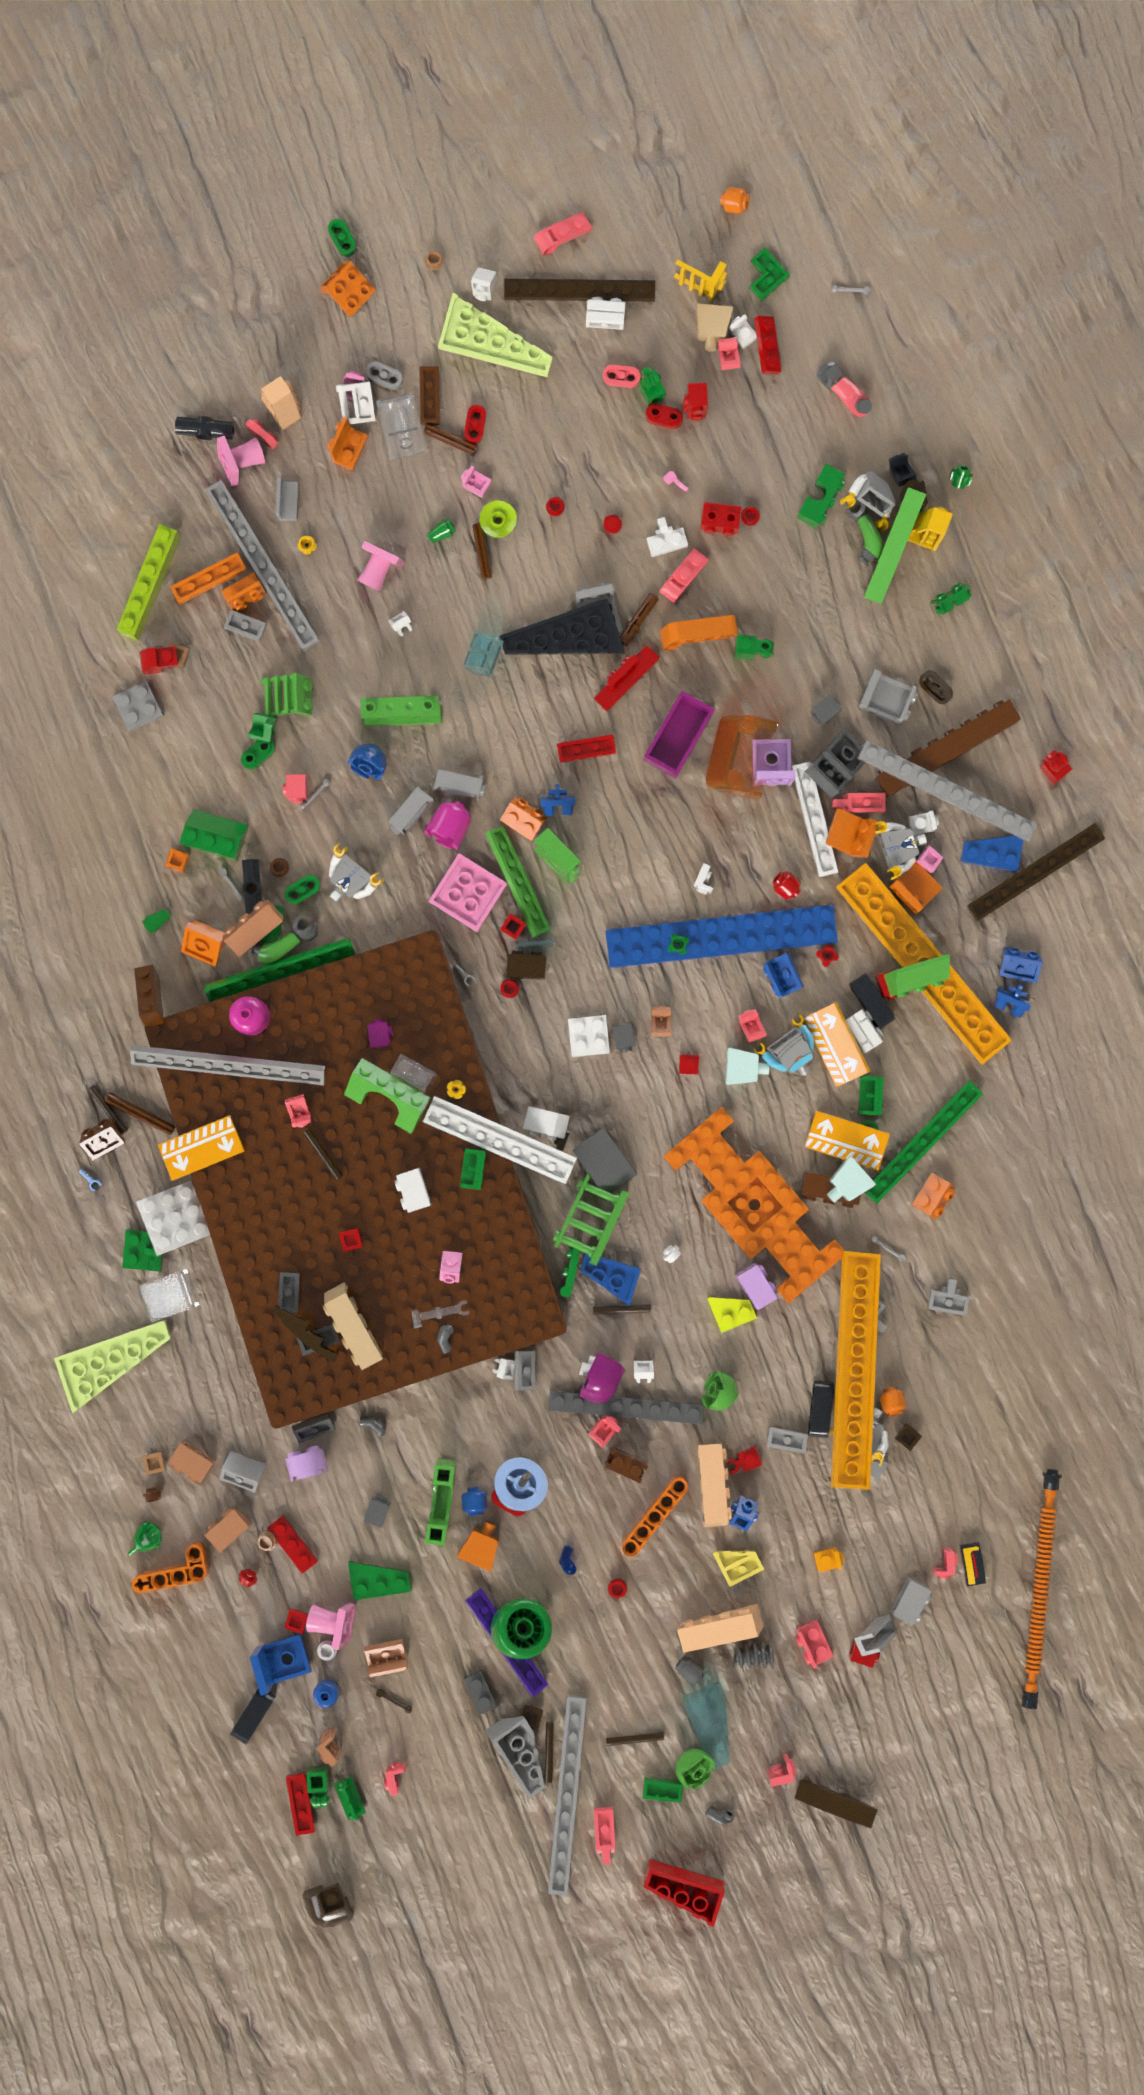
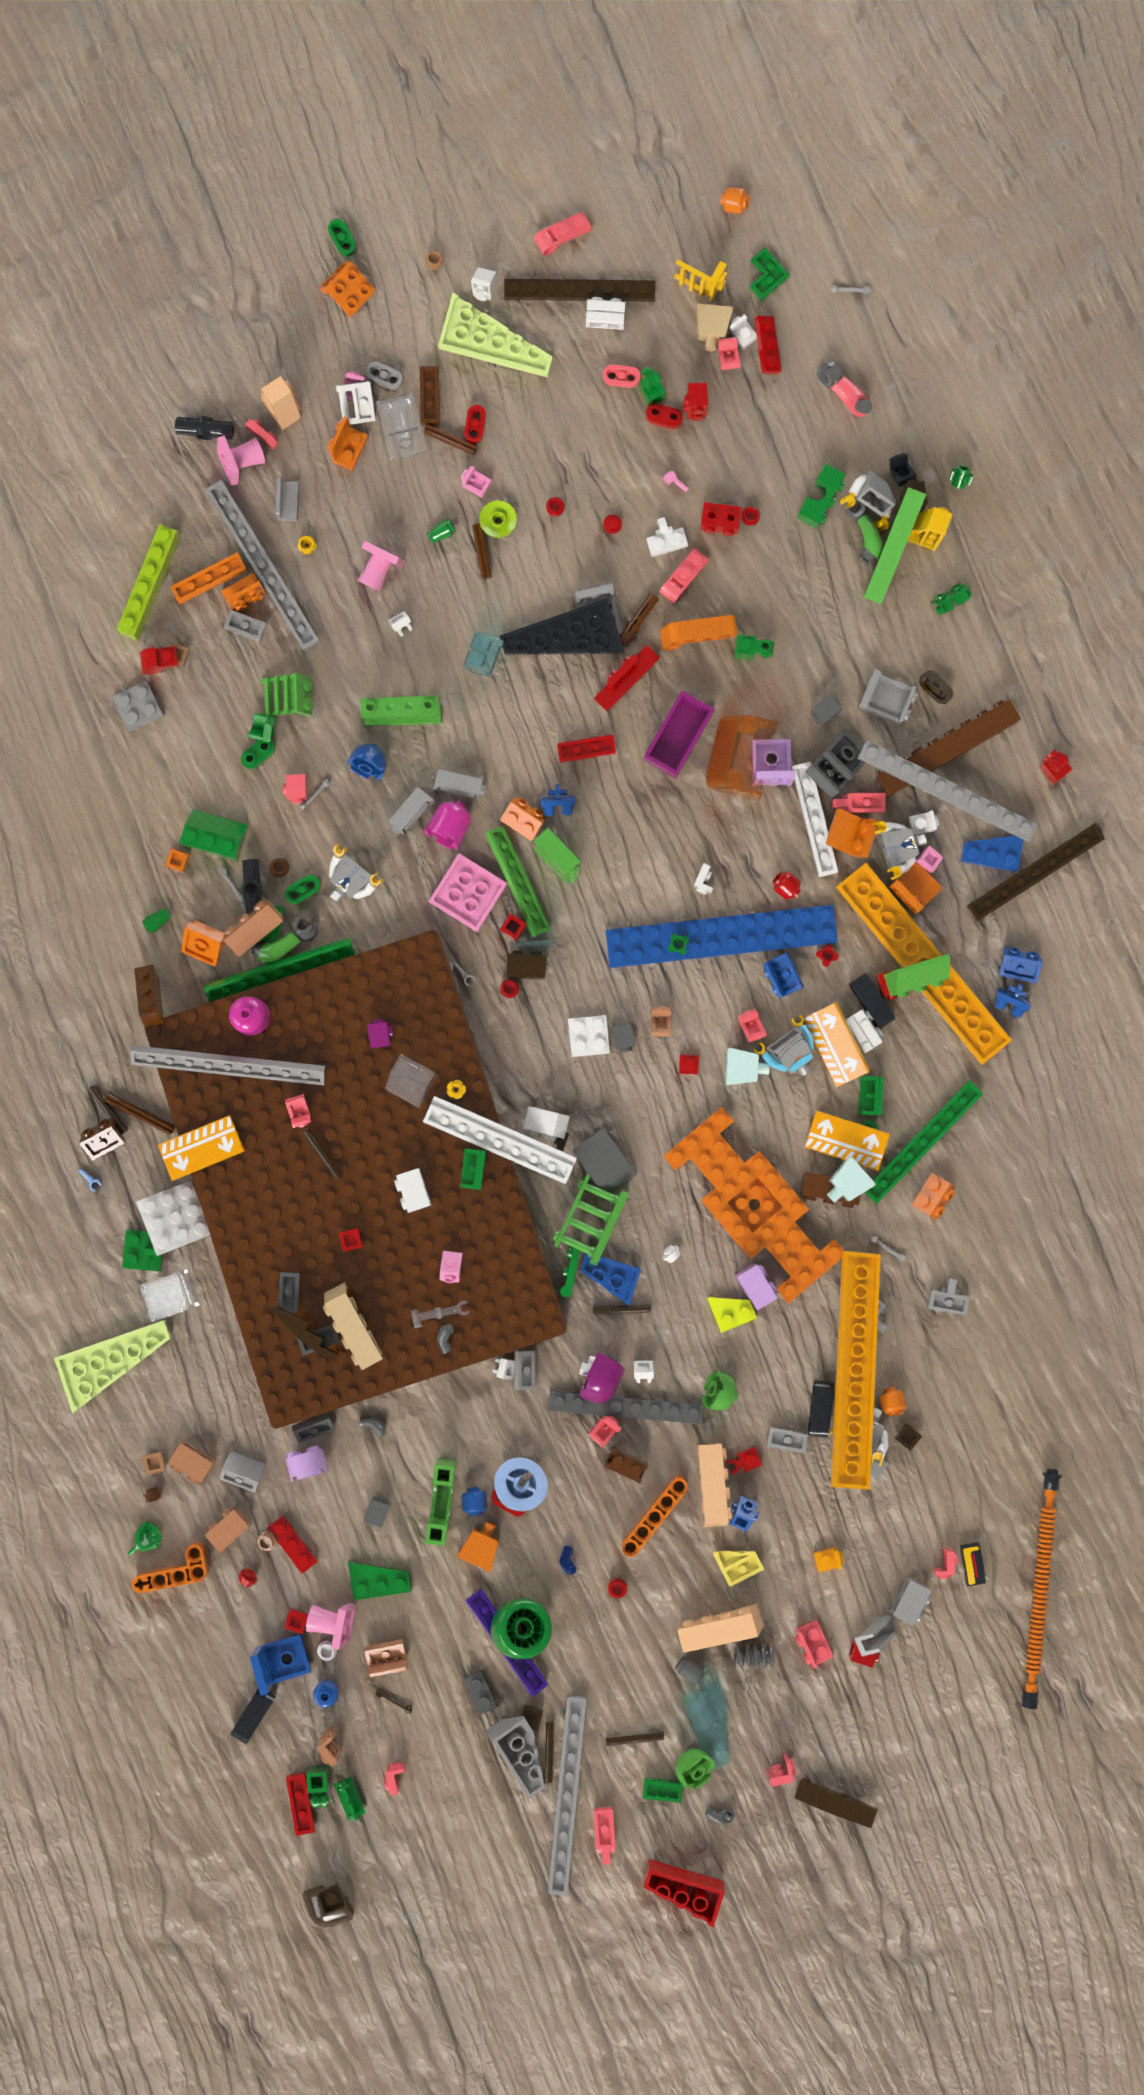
(408, 1100): bright green arch -> none

